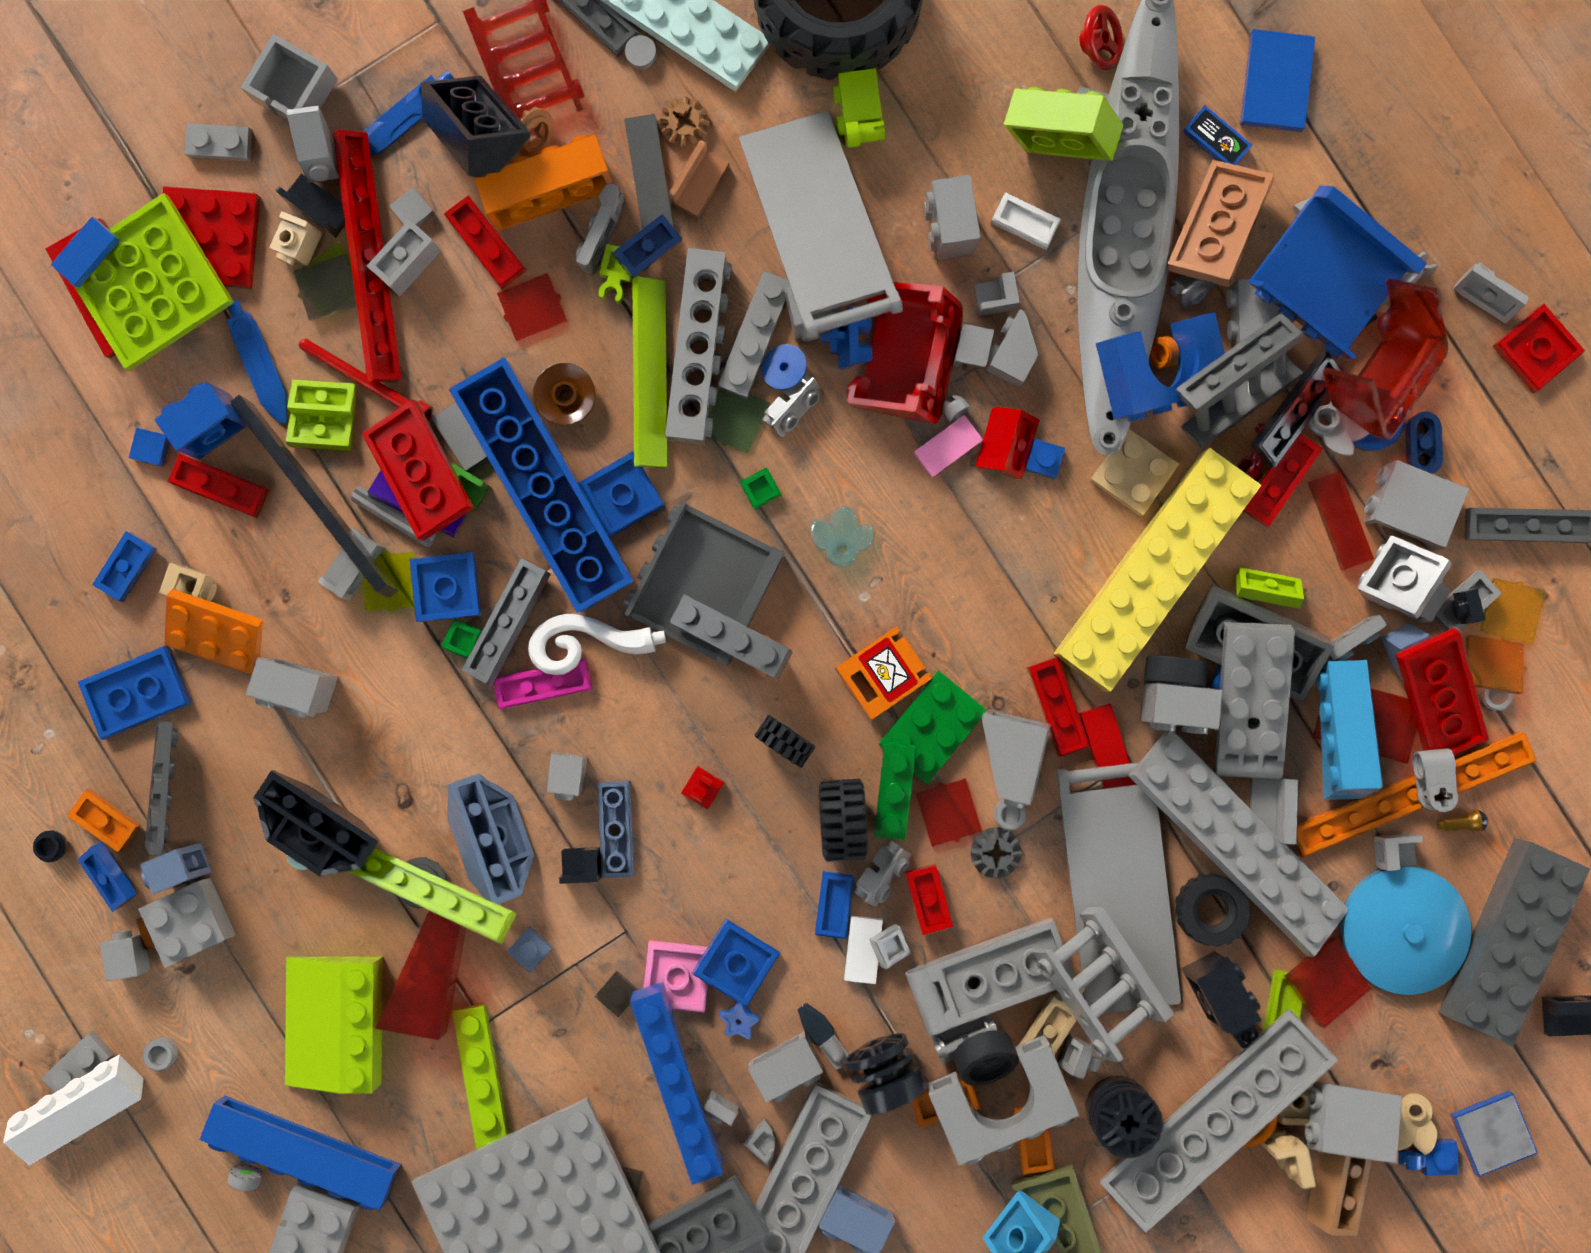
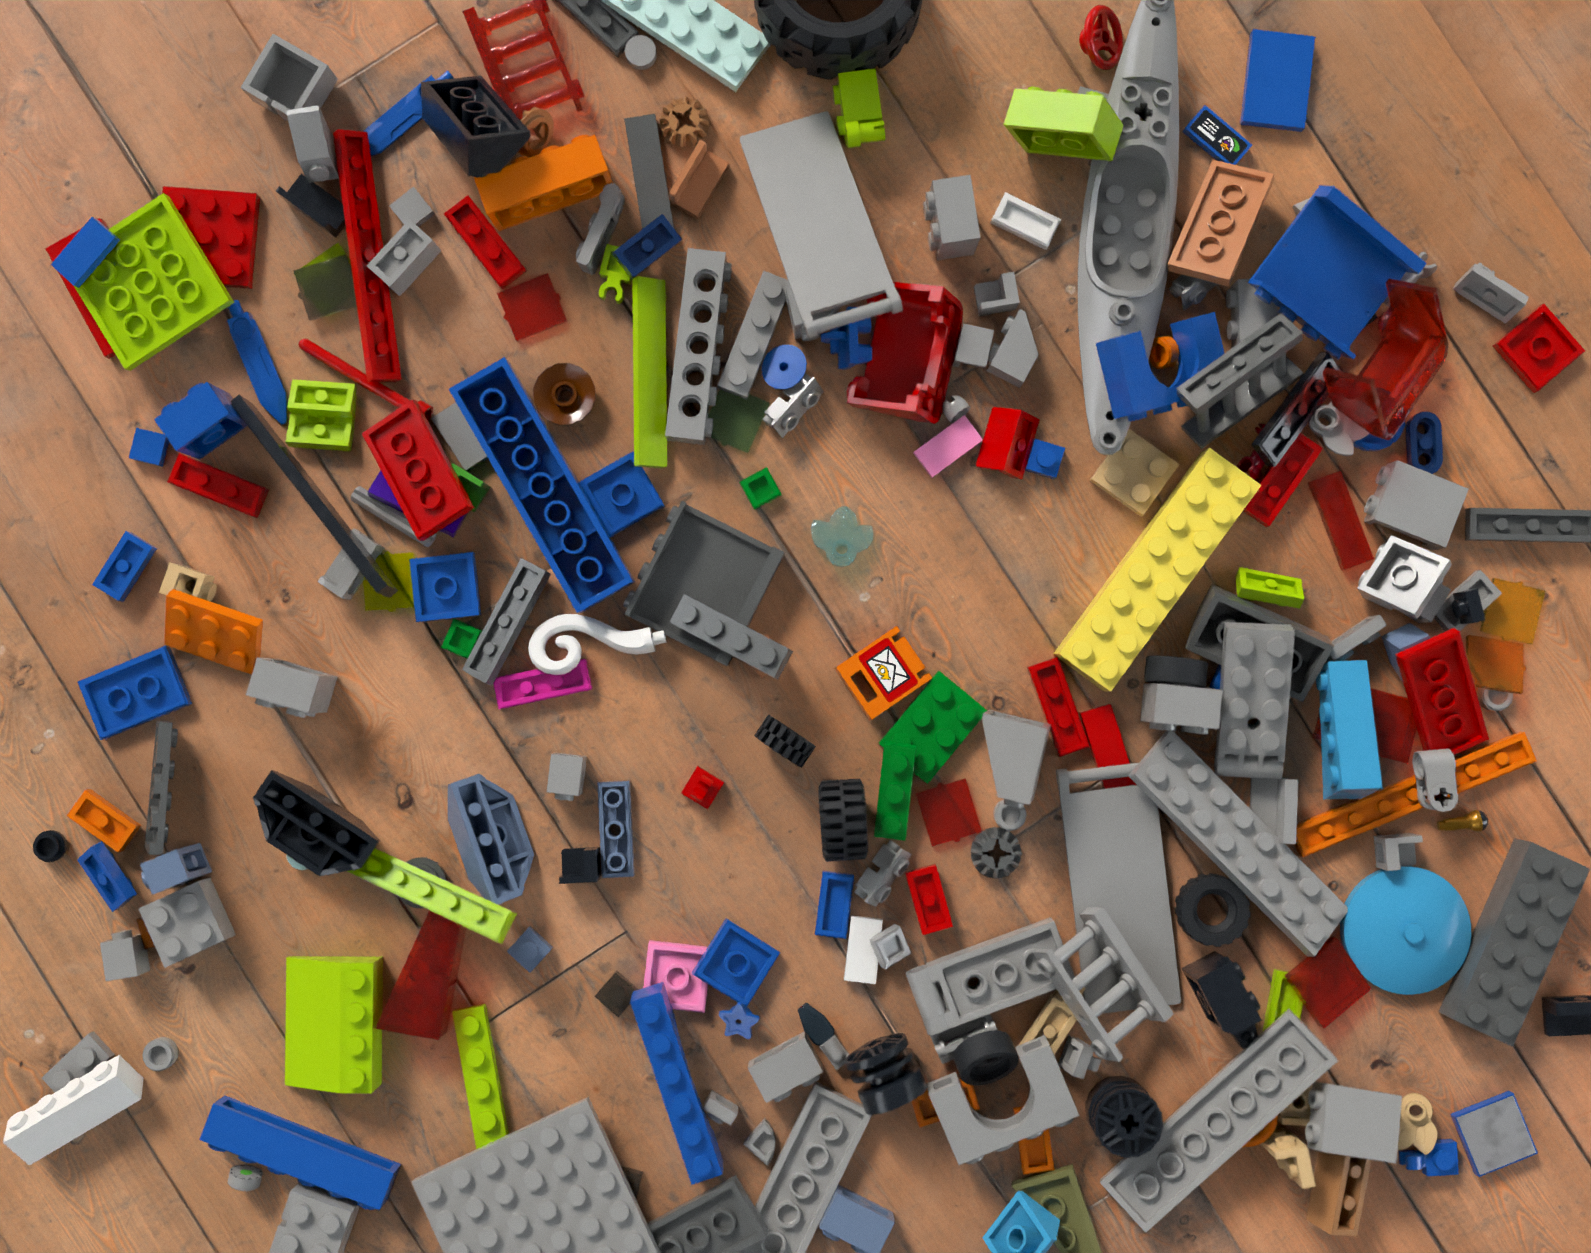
(218, 142): light grey plate -> none
(295, 240): tan brick -> none

